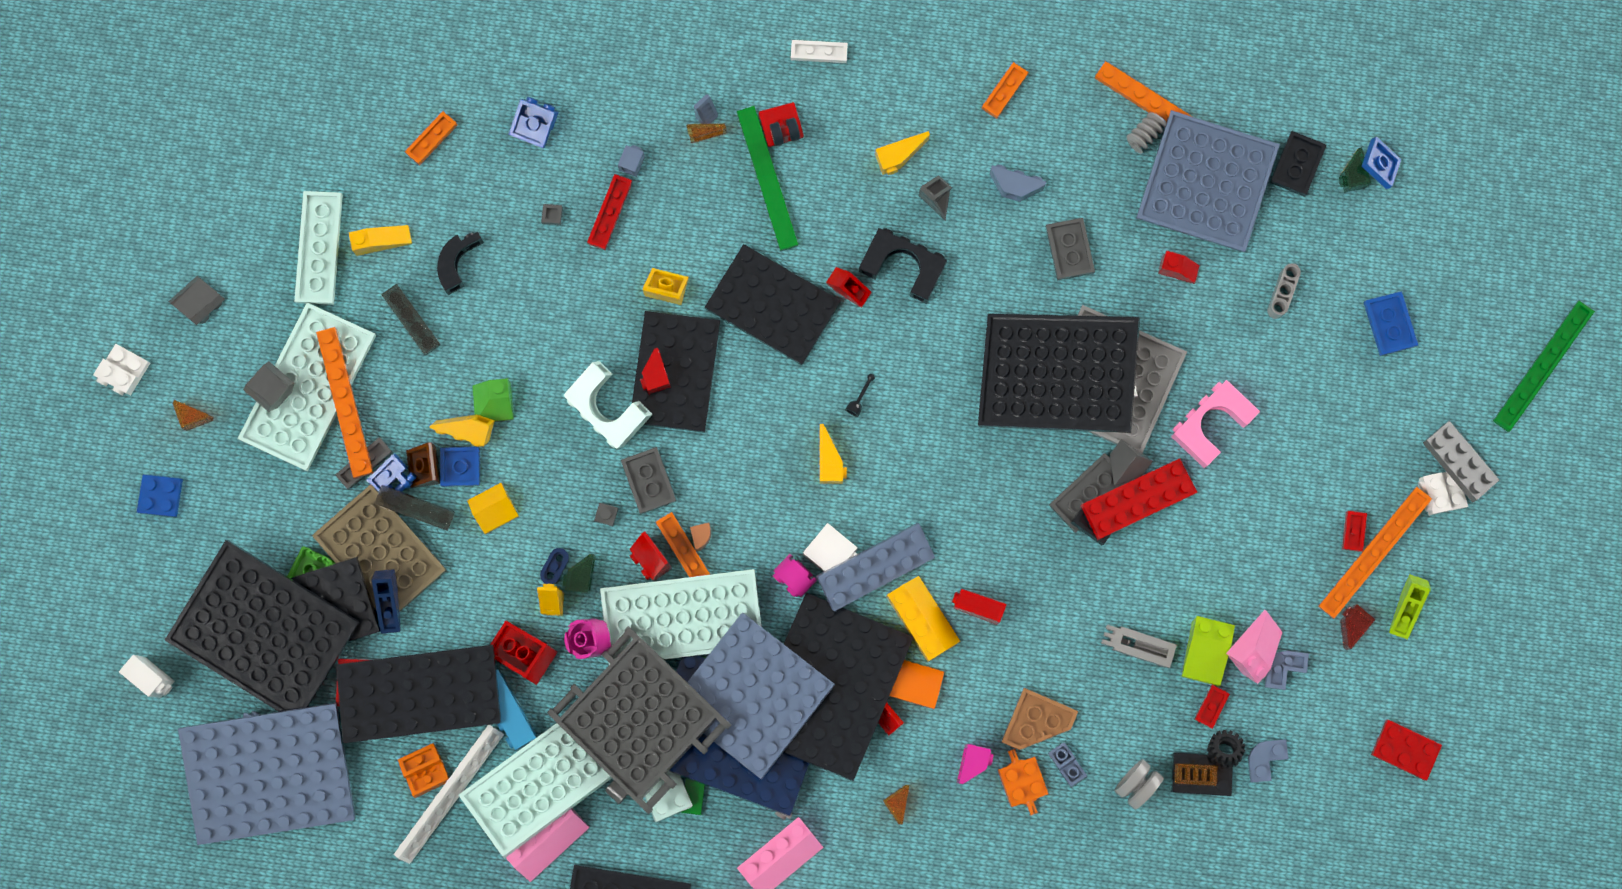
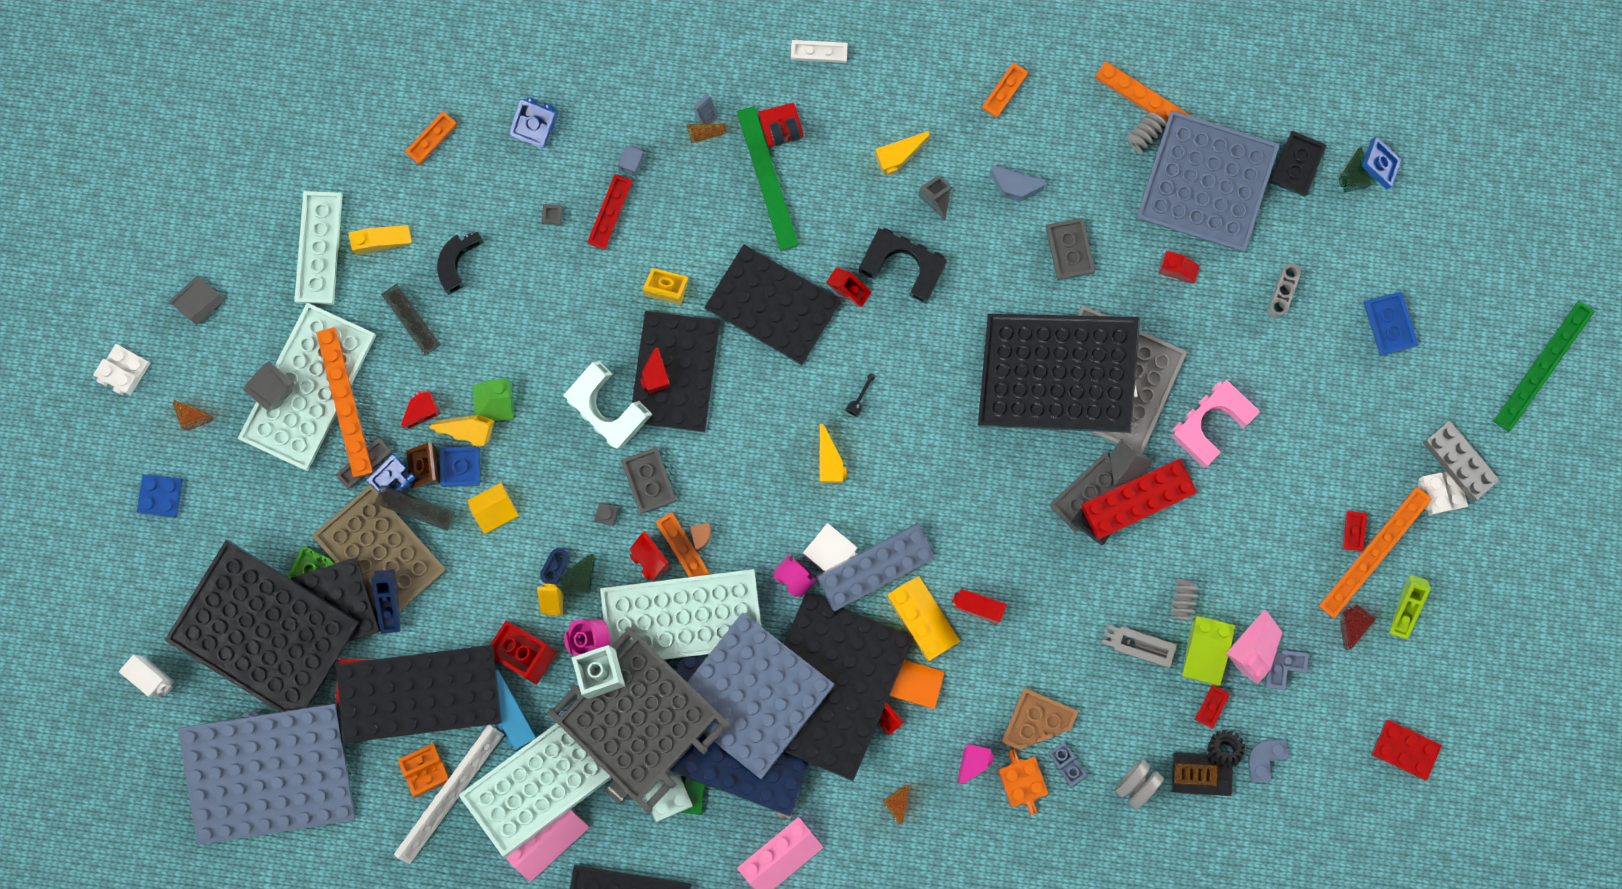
(419, 410): none -> red slope
(598, 672): none -> light aqua brick
(1184, 600): none -> light grey piece

